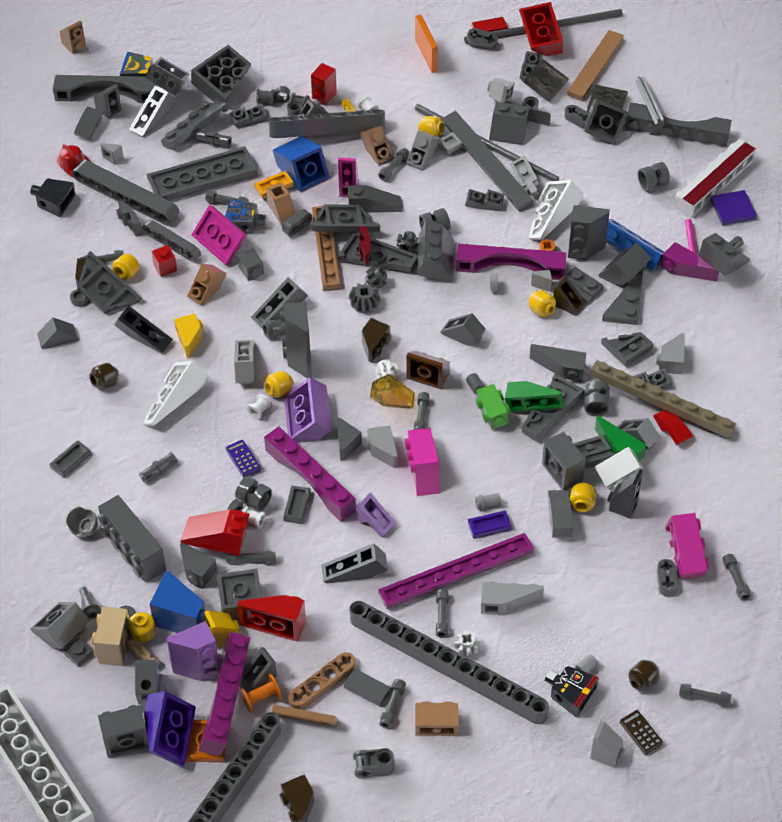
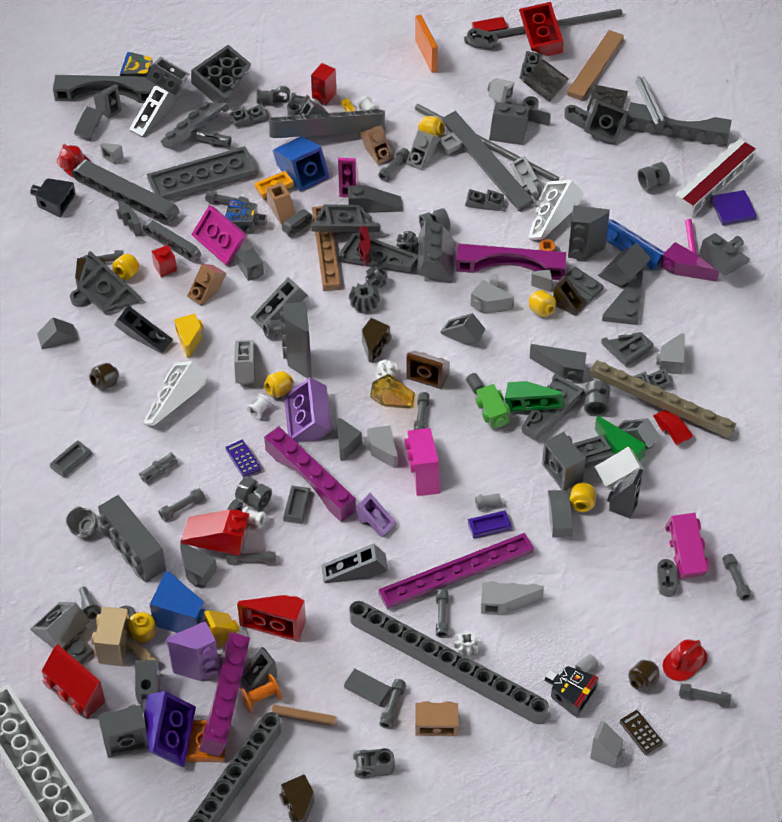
(72, 682): none -> red slope
(73, 37): medium nougat slope -> none
(195, 496): none -> dark grey bar
(237, 587): dark grey container -> none
(324, 683): medium nougat beam -> none
(491, 298): none -> light grey slope
(684, 660): none -> red piece

